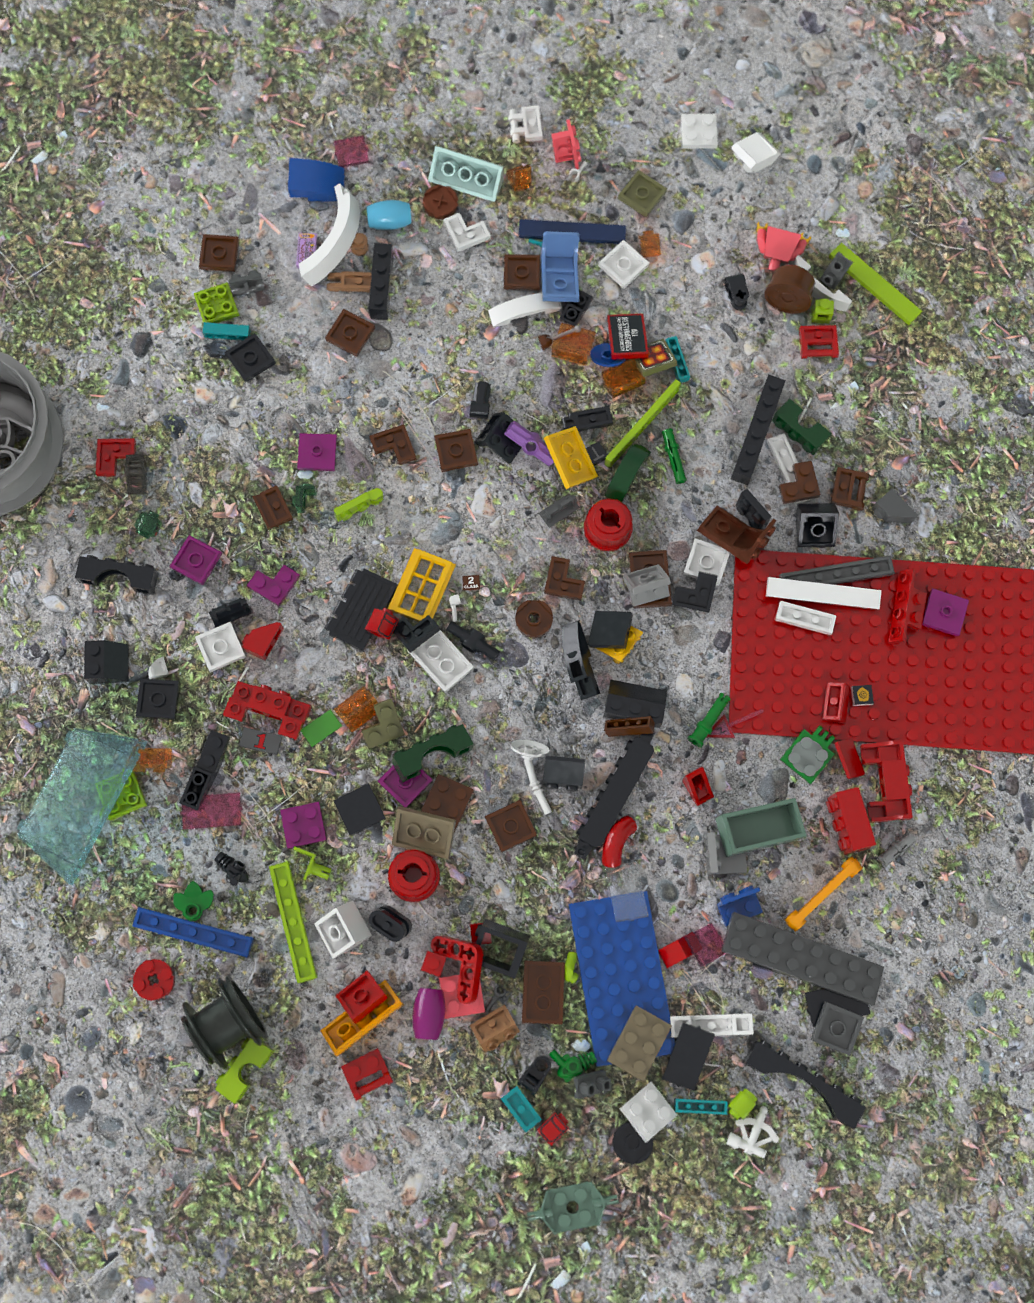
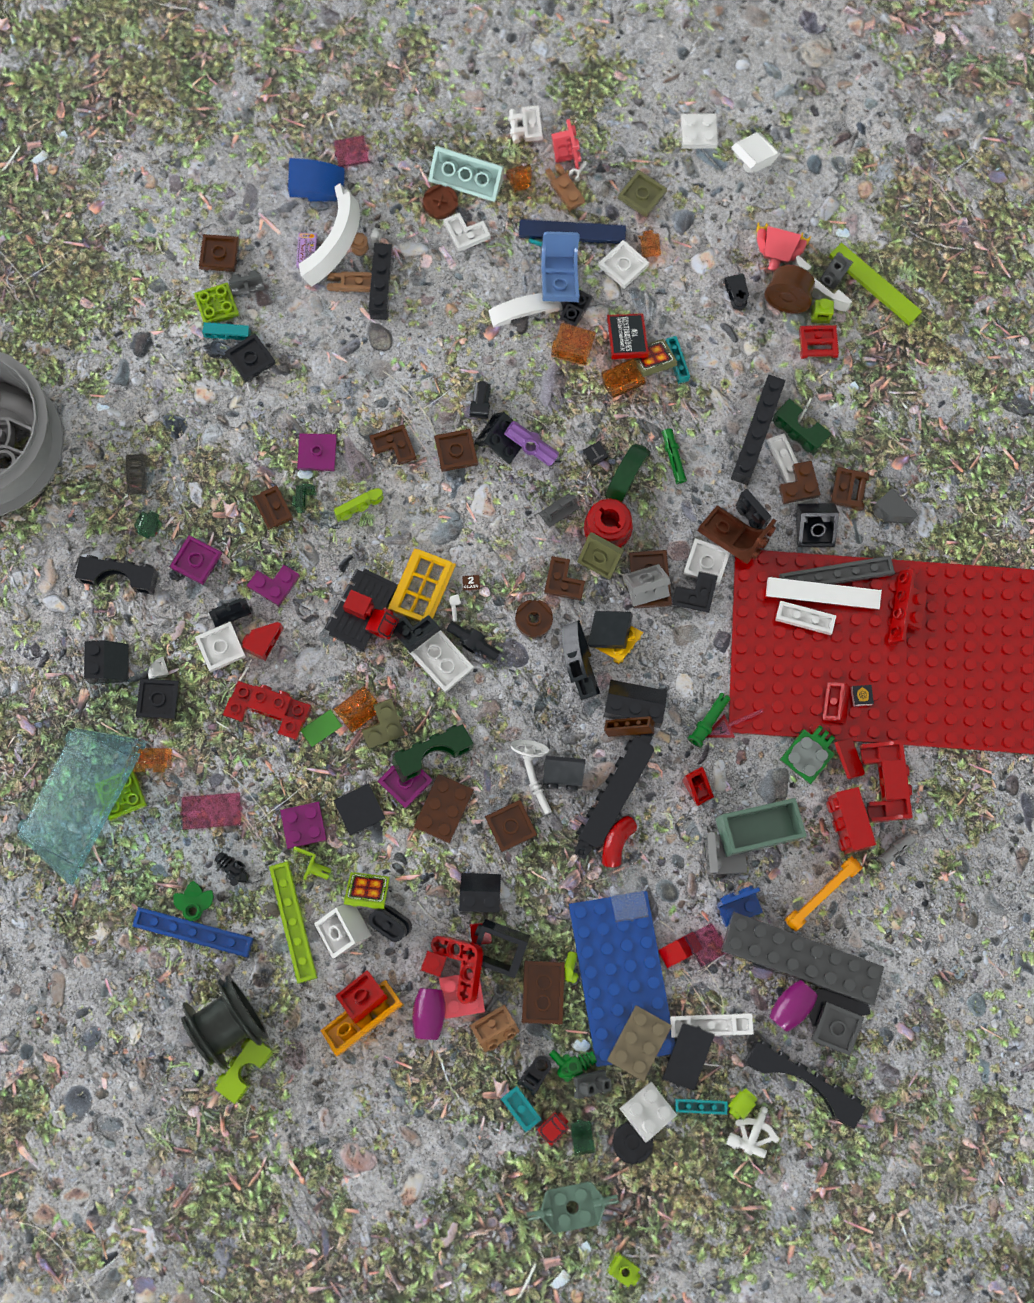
(109, 451): red plate -> none
(142, 983): red plate -> none
(205, 771): black slope -> none
(260, 741): dark grey tile -> none
(350, 332): reddish brown plate -> none
(358, 605): none -> red brick
(364, 1067): red plate -> none
(367, 890): none -> tile
(376, 236): none -> white tile
(388, 215): medium azure piece -> none
(413, 875): red wheel -> none
(423, 832): dark tan plate -> none
(480, 893): none -> black slope
(521, 272): reddish brown plate -> none
(546, 340): hinge -> none
(565, 188): none -> medium nougat hinge
(570, 457): yellow plate -> none
(582, 1137): none -> clear green bracket
(588, 419): black hinge -> none
(600, 555): none -> olive plate
(602, 356): blue dish -> none
(618, 1264): none -> lime brick
(642, 424): lime tile -> none
(793, 1005): none -> magenta piece
(945, 612): magenta plate -> none

